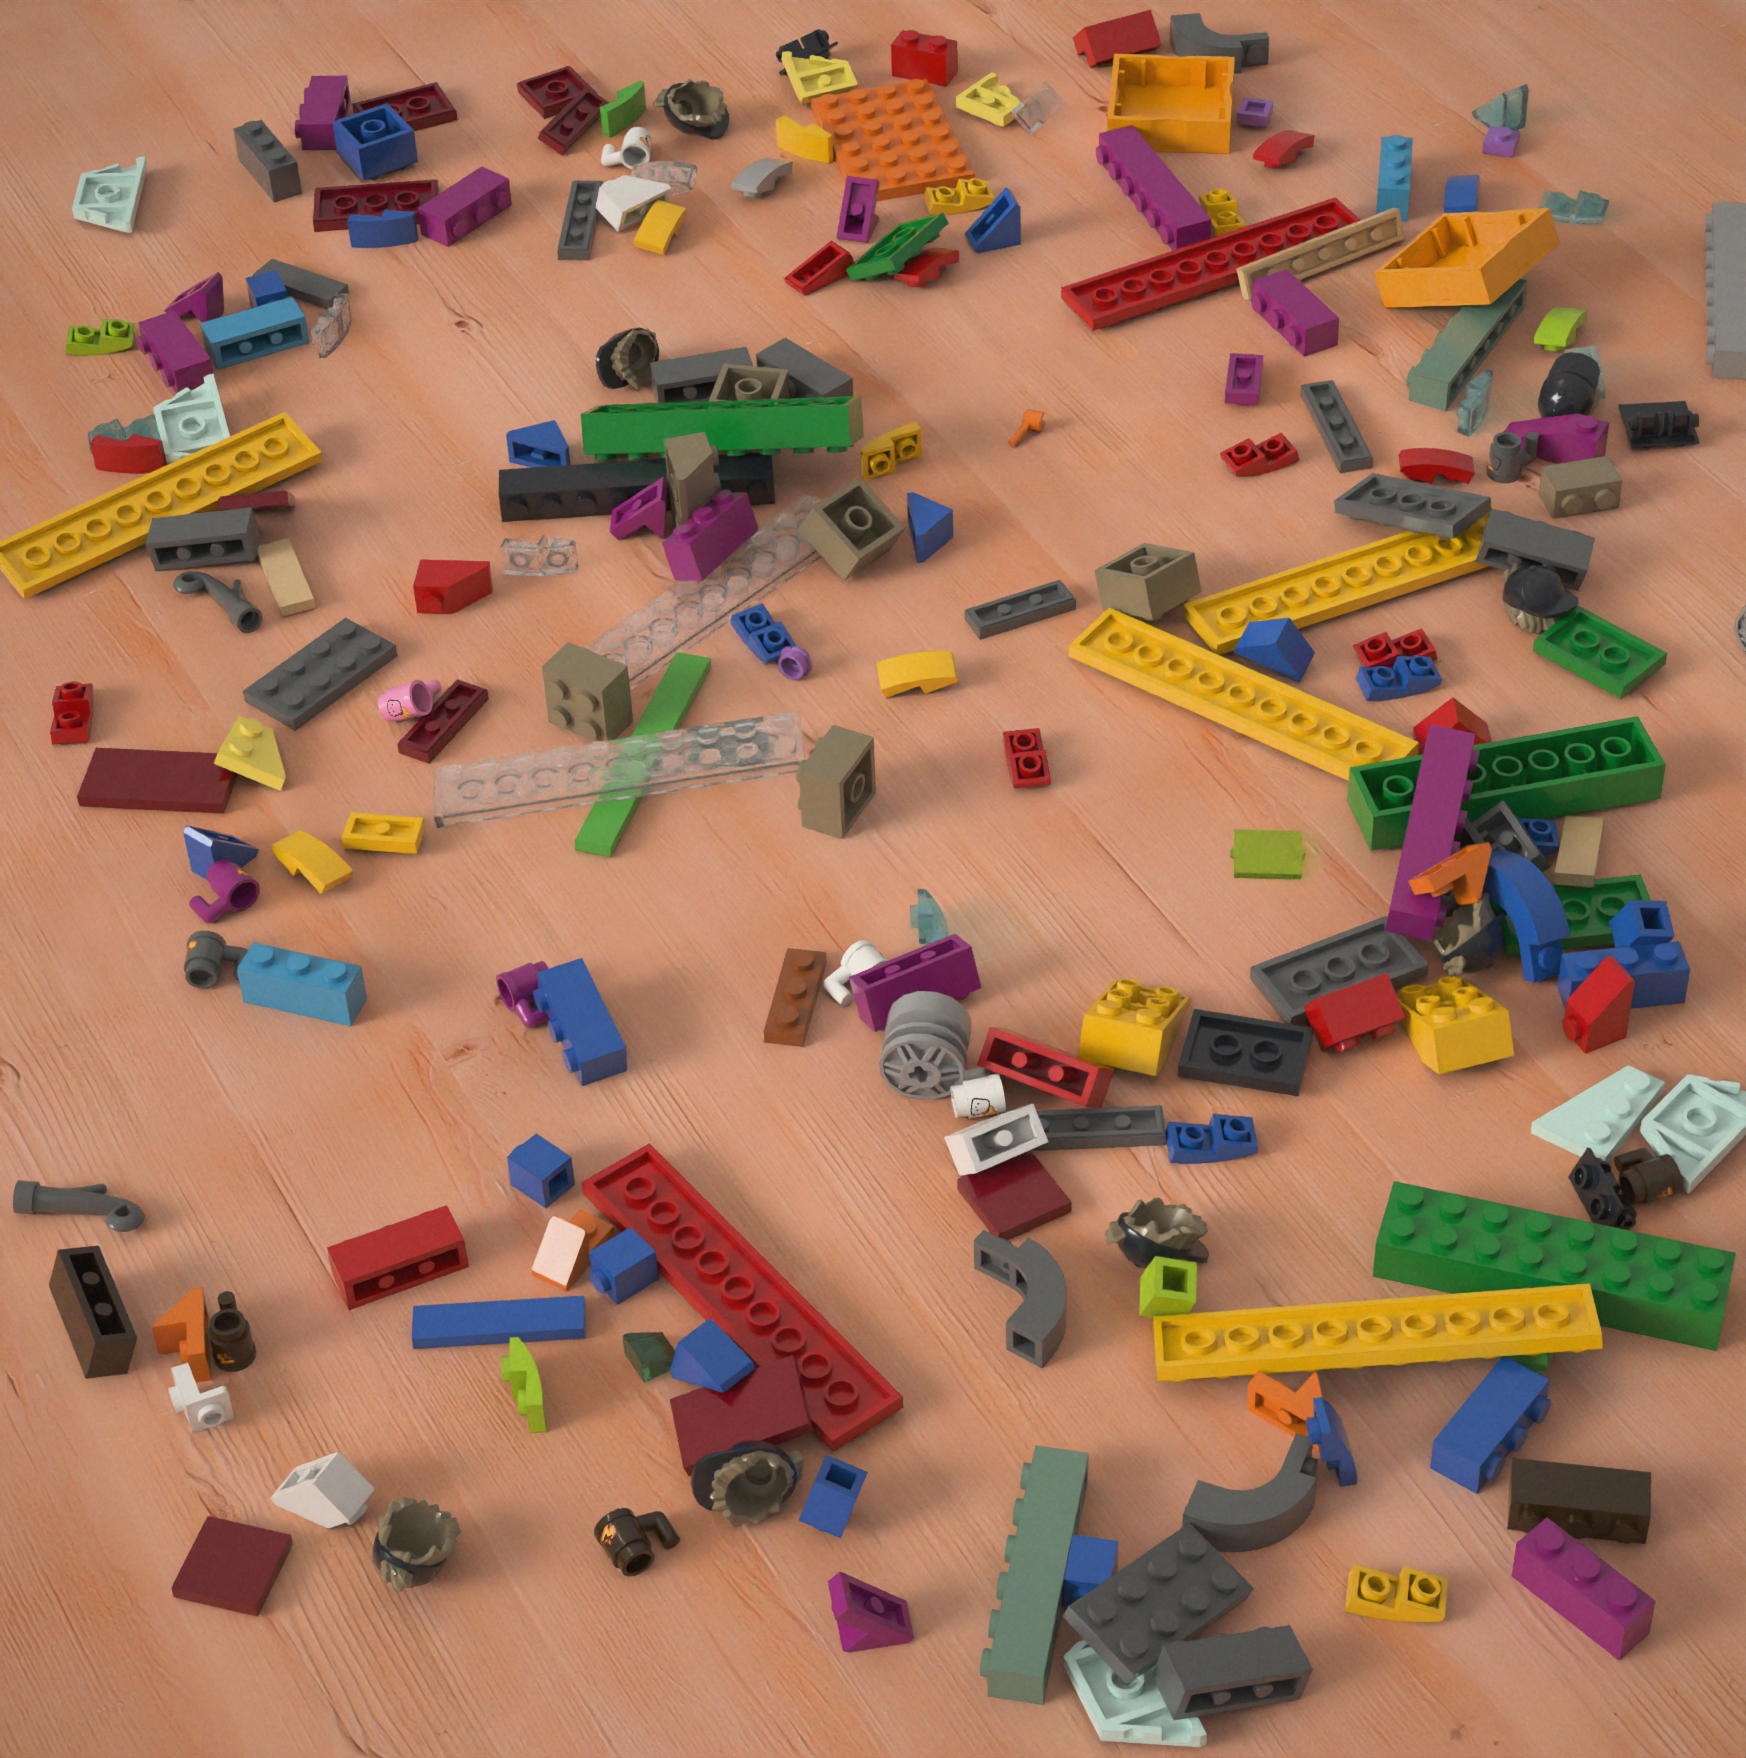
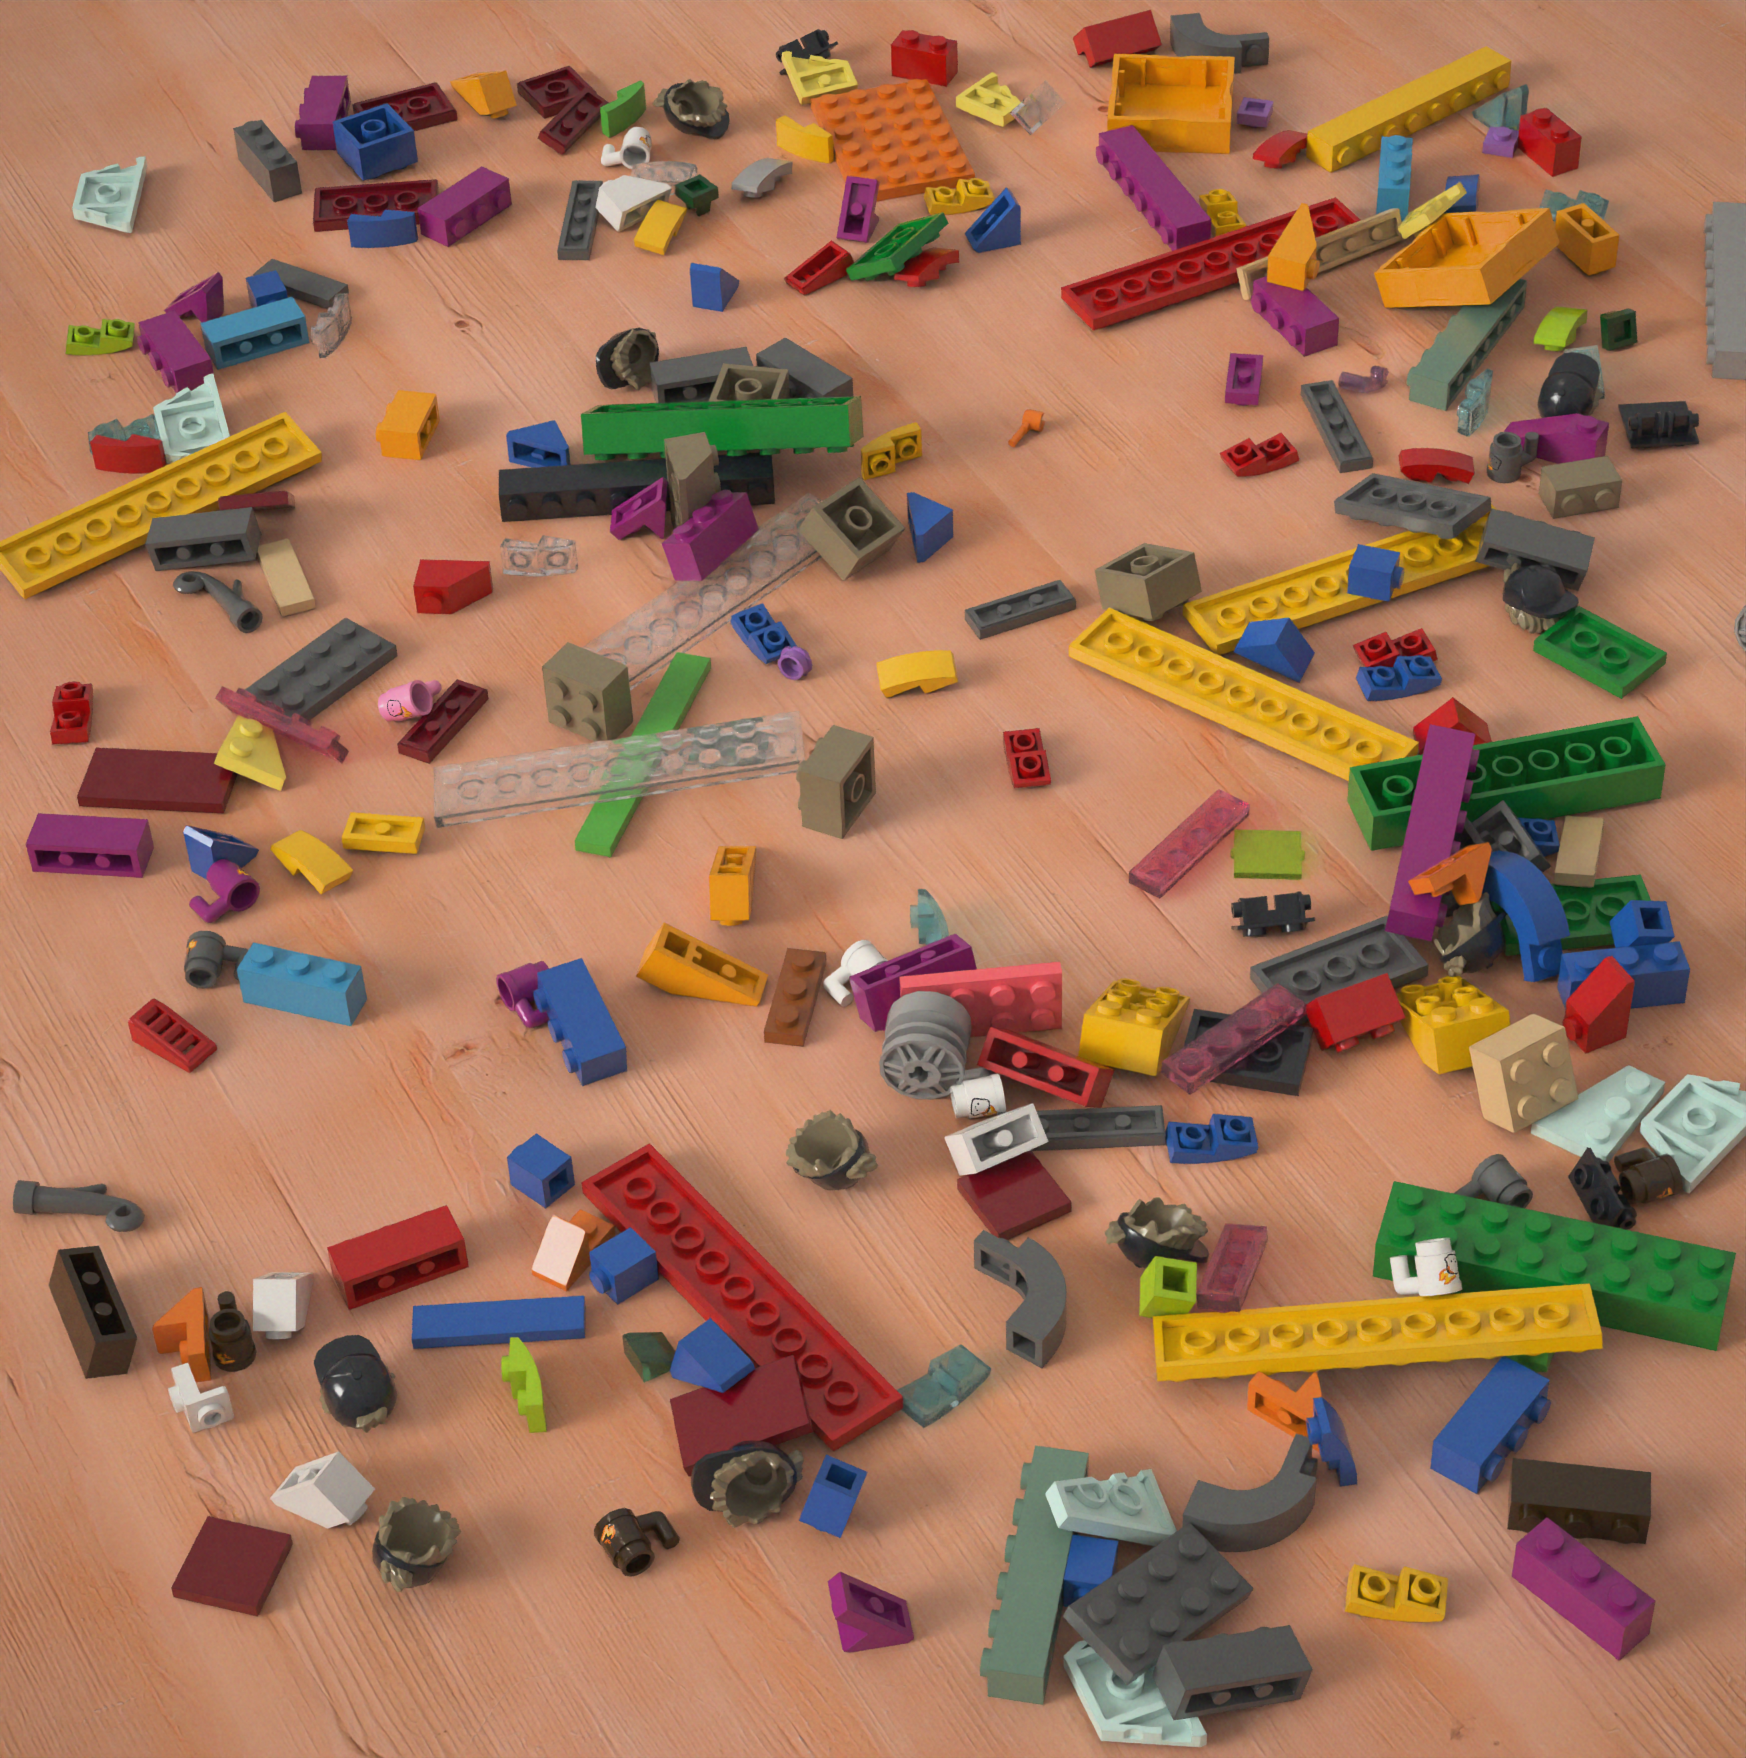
(90, 845): none -> magenta brick
(153, 1020): none -> red slope
(281, 1303): none -> white slope
(294, 728): none -> clear pink plate
(355, 1383): none -> black hair
(408, 425): none -> light orange brick
(486, 92): none -> light orange slope
(697, 193): none -> dark green tile
(698, 970): none -> light orange slope
(711, 287): none -> blue slope
(732, 884): none -> light orange slope
(830, 1152): none -> dark tan hair
(946, 1385): none -> clear light blue slope
(1000, 997): none -> coral plate
(1113, 1508): none -> light aqua wing
(1189, 843): none -> clear pink plate
(1232, 1268): none -> clear pink plate
(1233, 1038): none -> clear pink plate
(1288, 913): none -> black hinge
(1293, 257): none -> light orange slope
(1364, 383): none -> arm
(1374, 573): none -> blue brick
(1408, 108): none -> yellow brick
(1427, 213): none -> light yellow wing
(1435, 1270): none -> white piece
(1498, 1183): none -> dark grey piece
(1523, 1072): none -> tan brick
(1549, 141): none -> red brick
(1586, 239): none -> light orange brick
(1618, 329): none -> dark green tile

